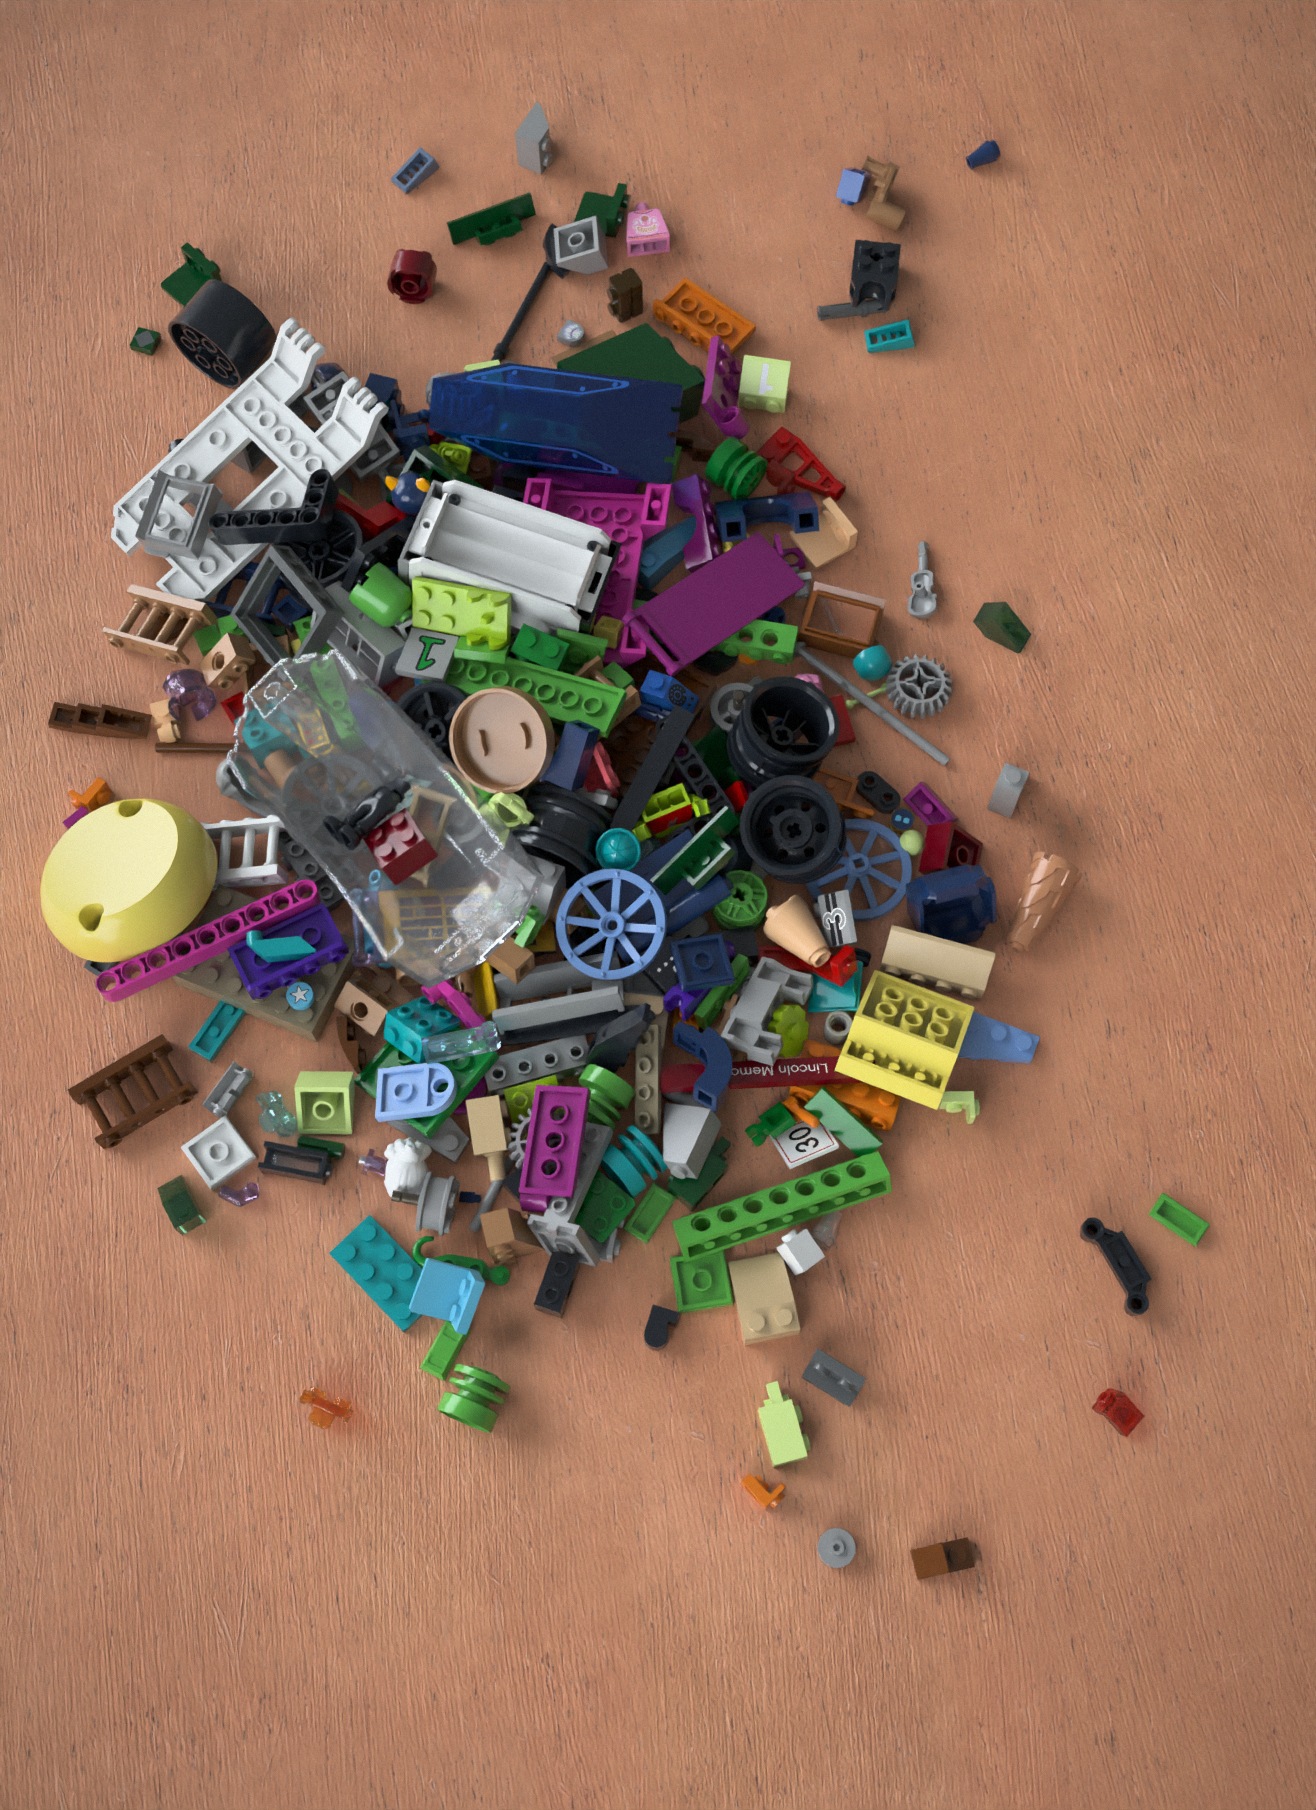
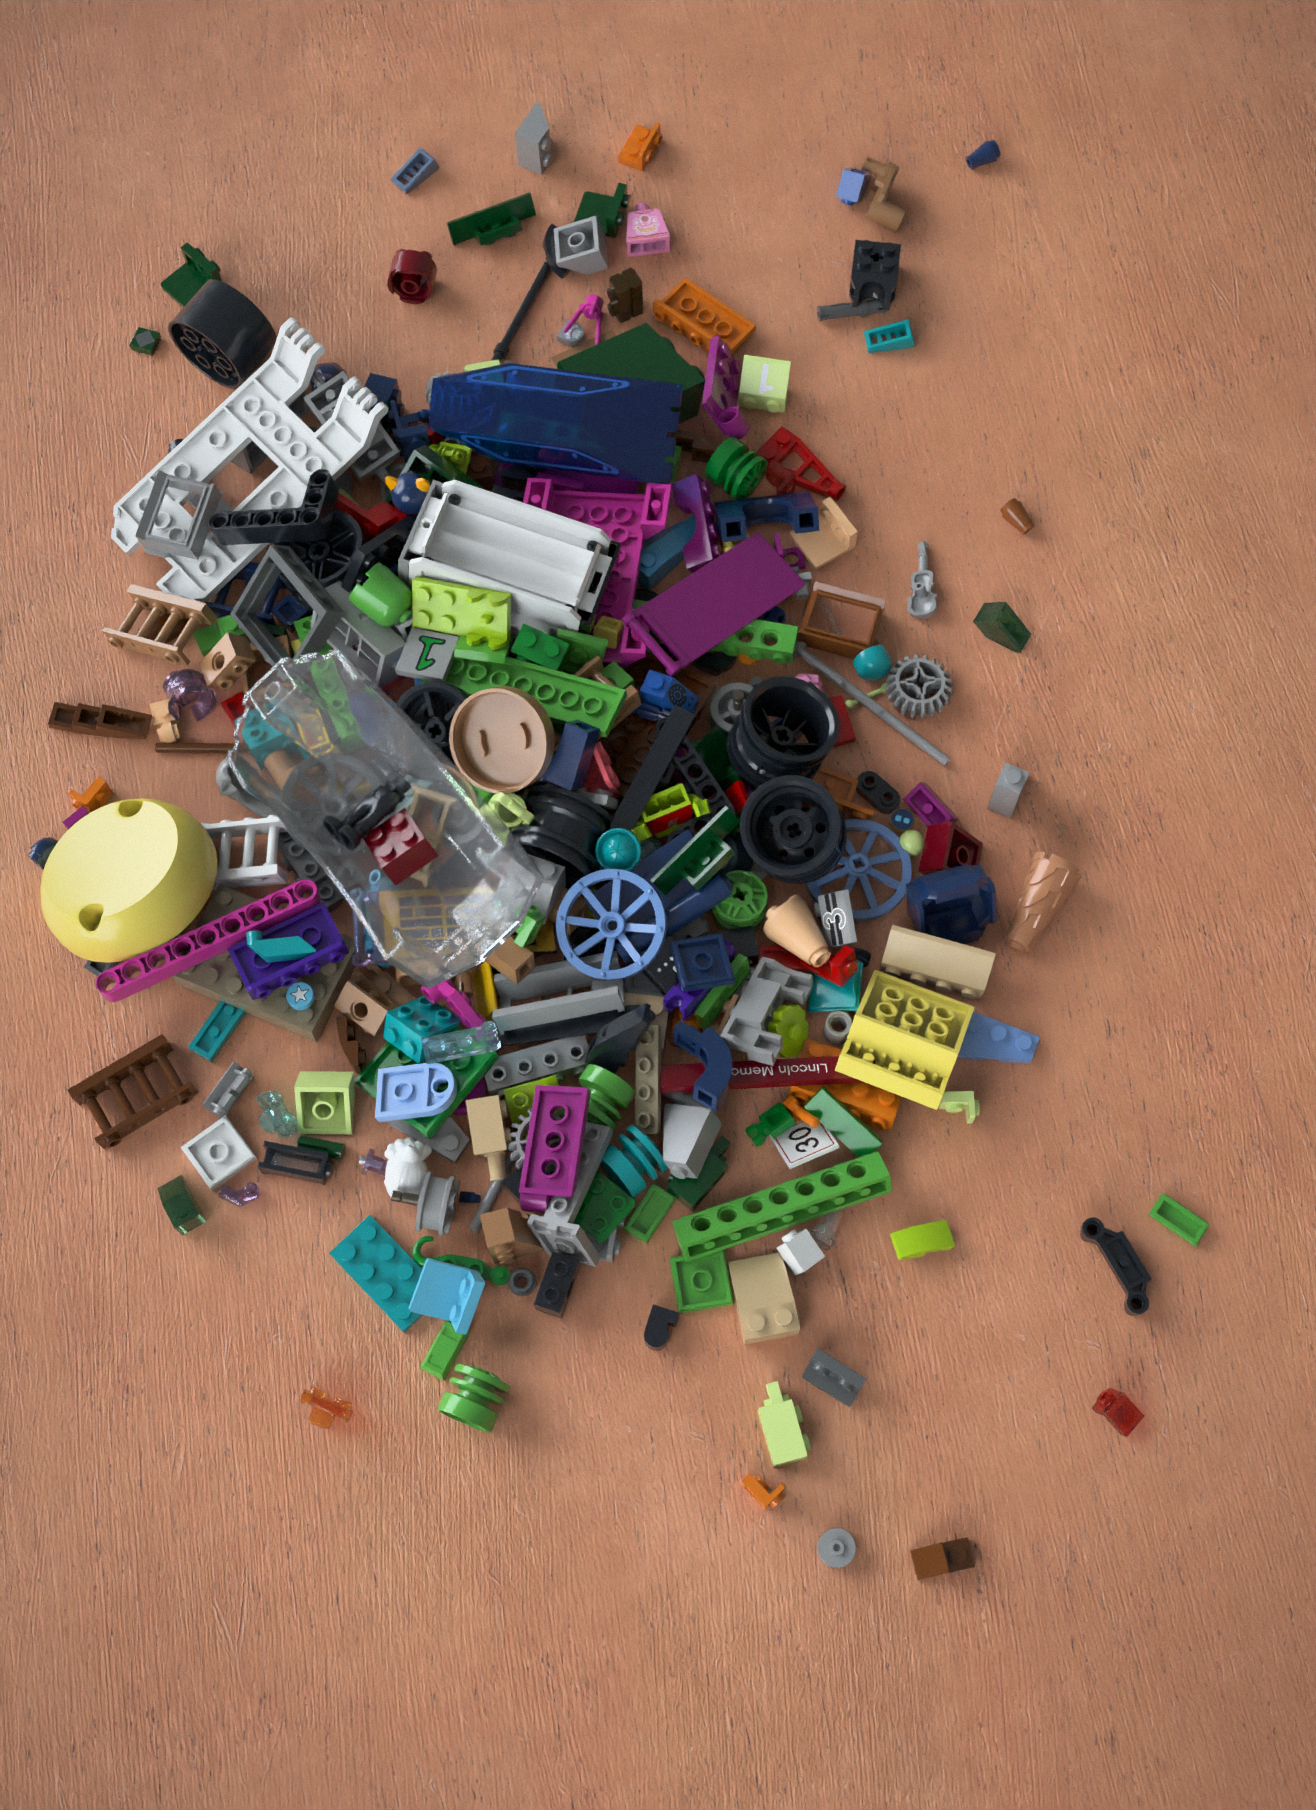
(41, 850): none -> dark blue piece
(518, 1274): none -> dark grey plate
(591, 310): none -> dark pink plant
(640, 146): none -> orange bracket
(921, 1239): none -> lime slope
(1017, 516): none -> dark orange cone

